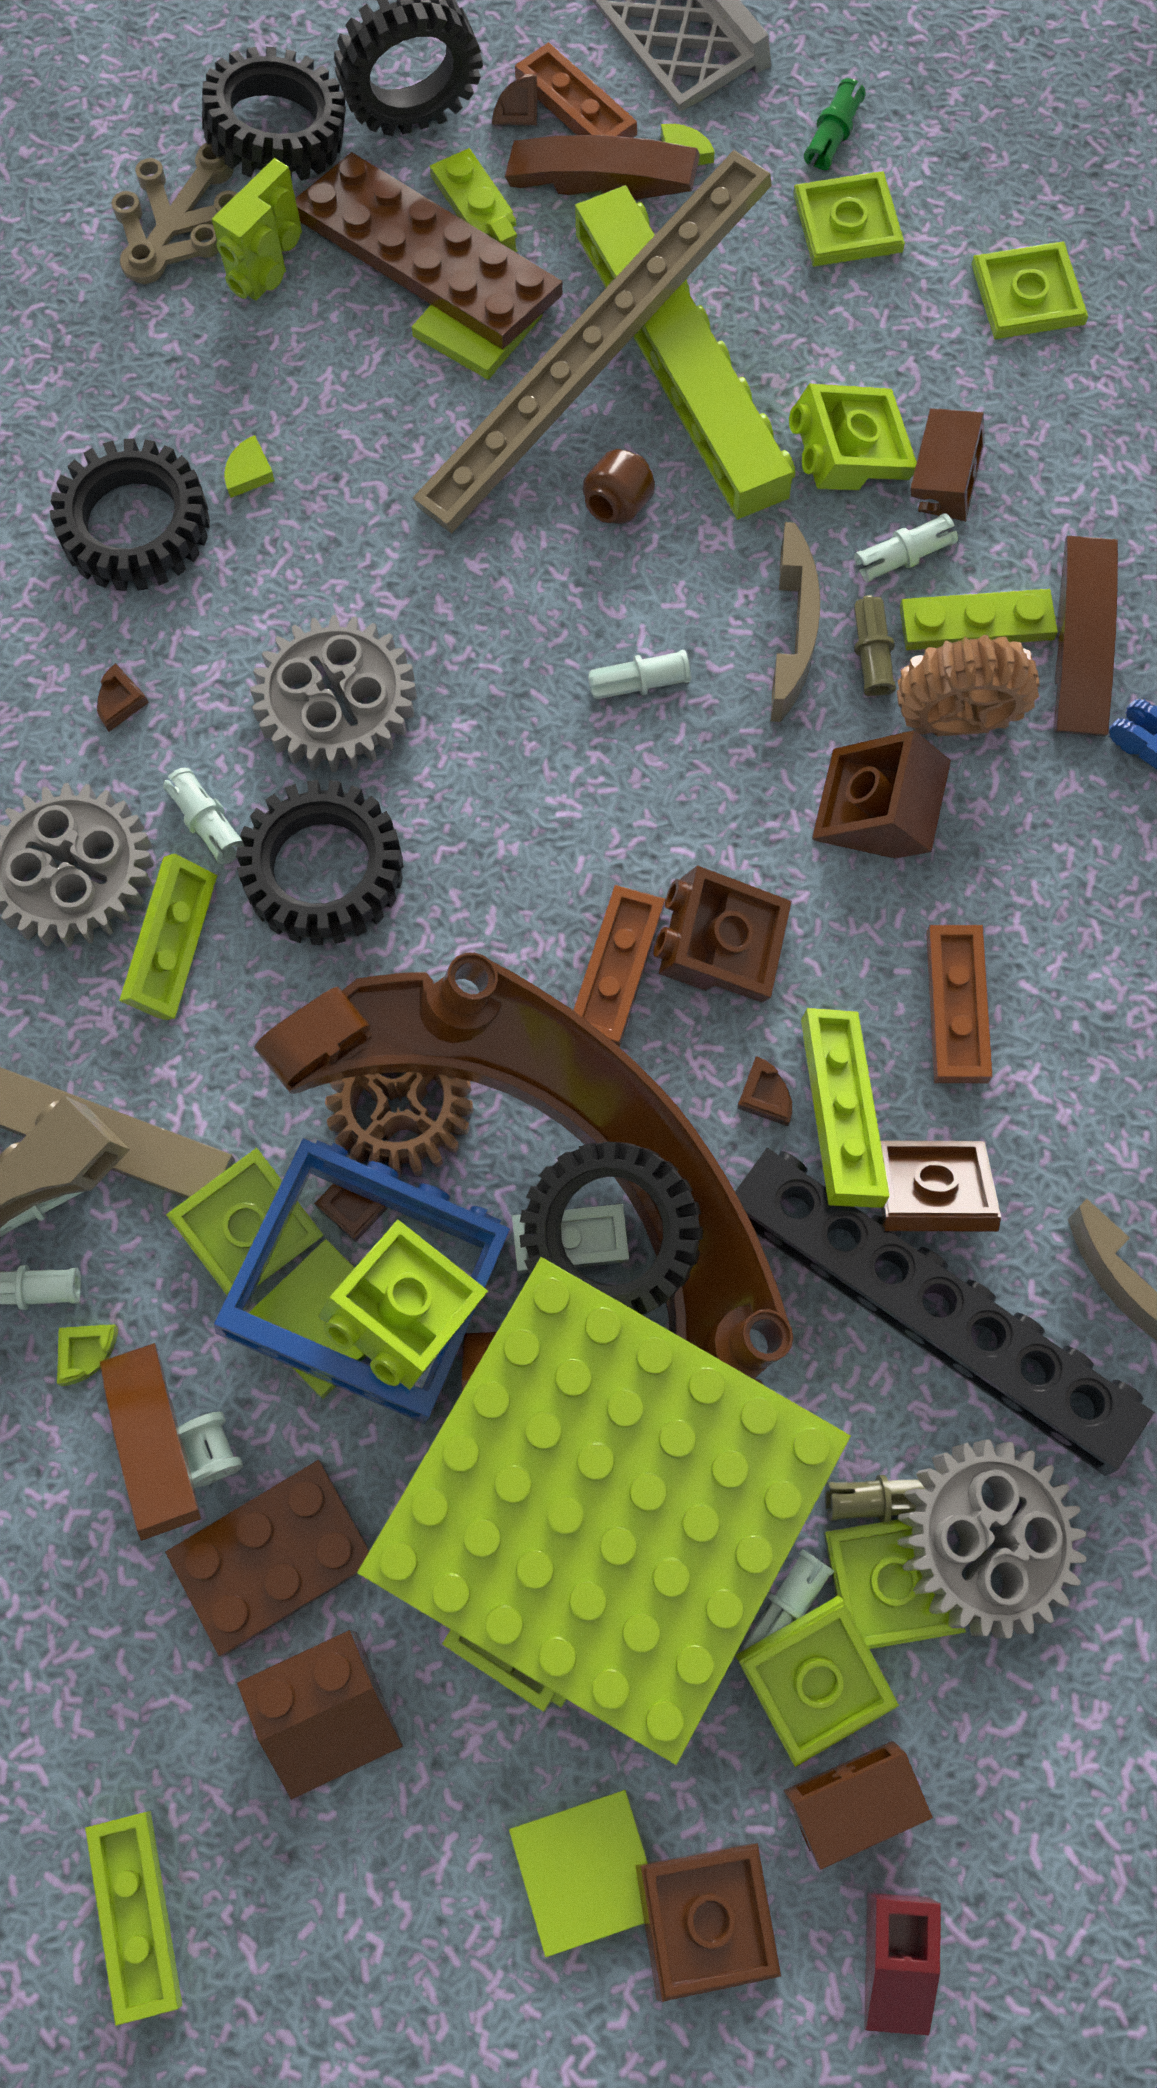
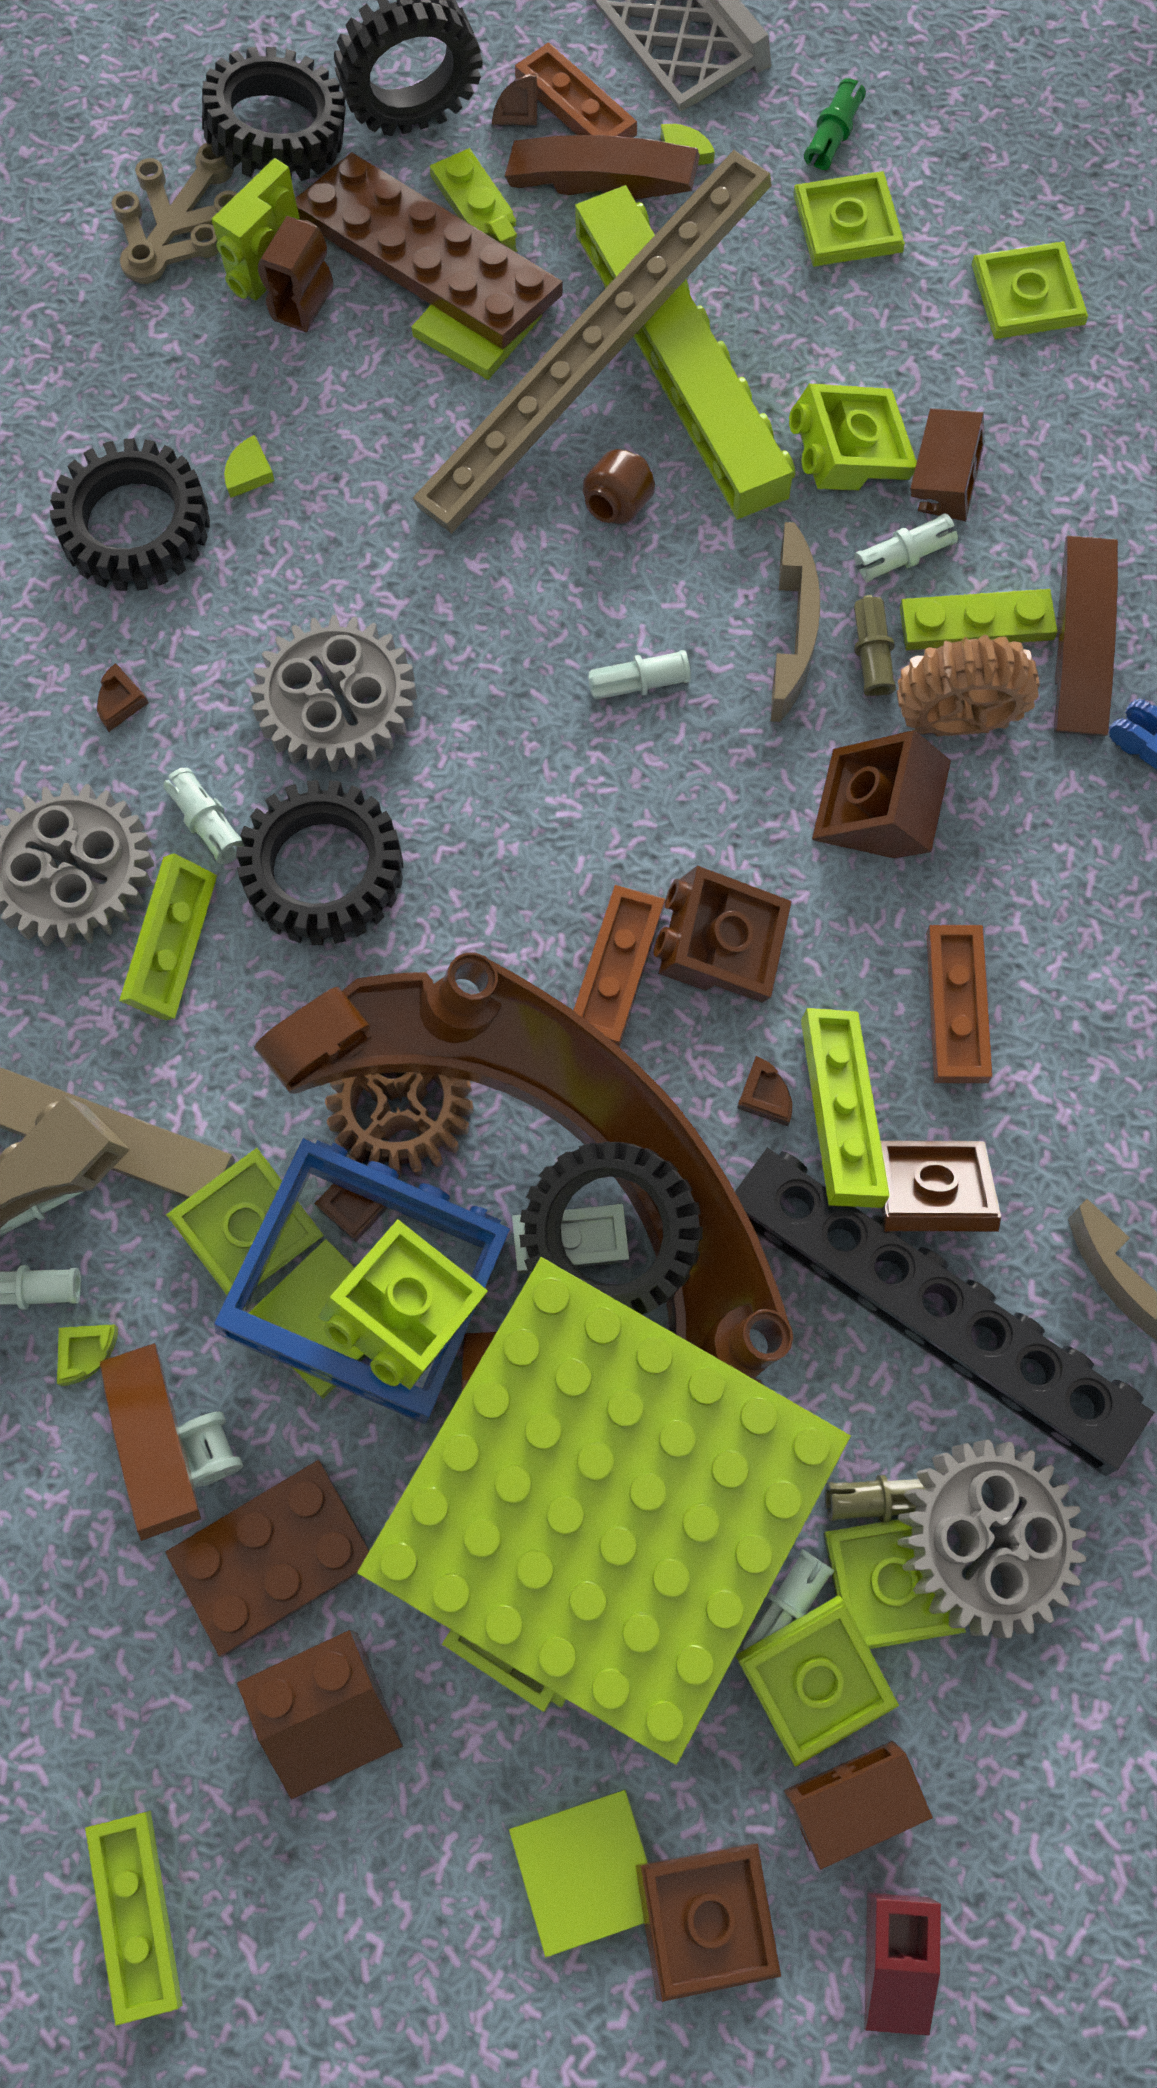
(296, 274): none -> reddish brown brick

